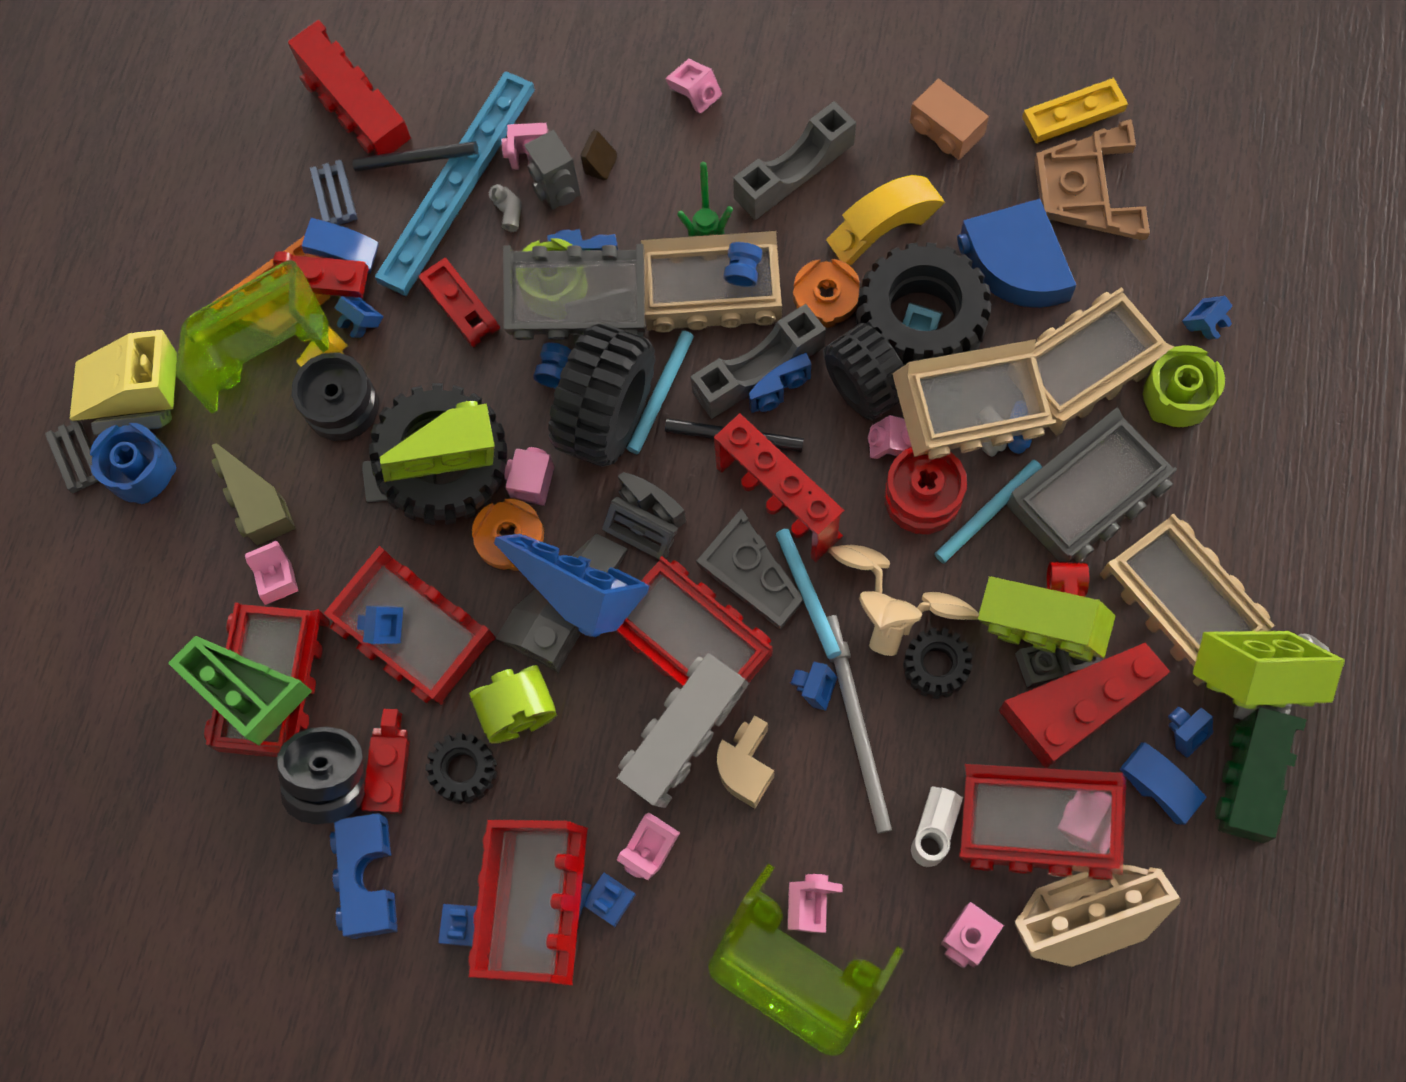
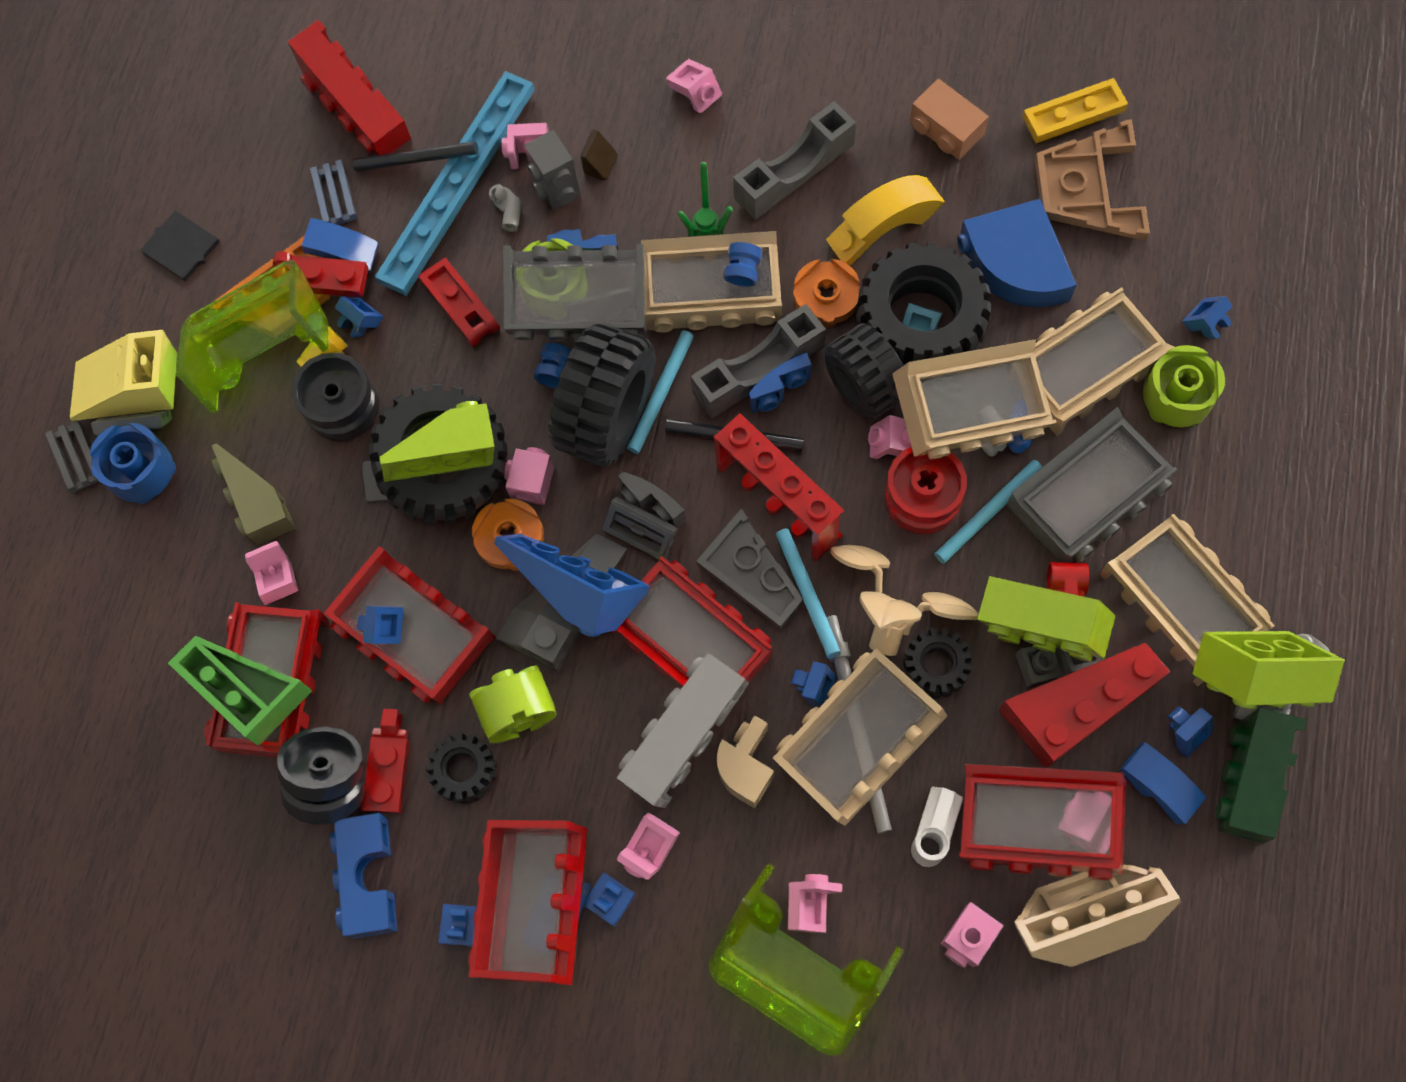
(180, 245): none -> black piece
(859, 736): none -> clear window

